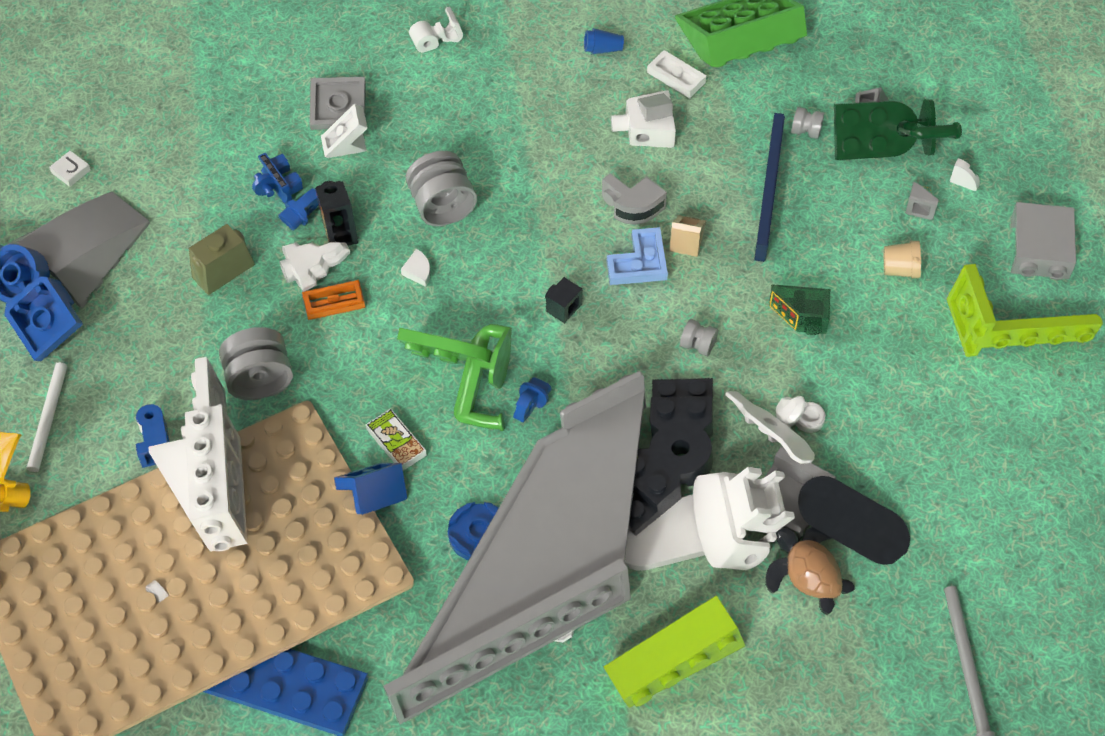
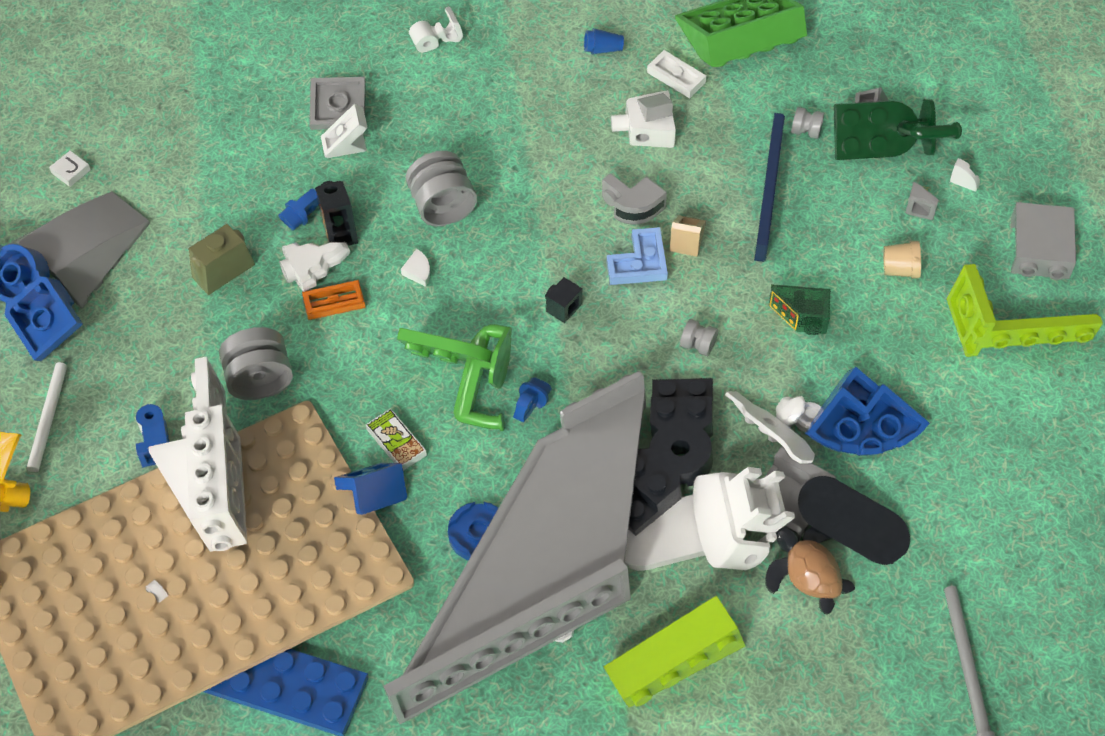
(273, 178): blue hips -> none
(864, 418): none -> blue brick

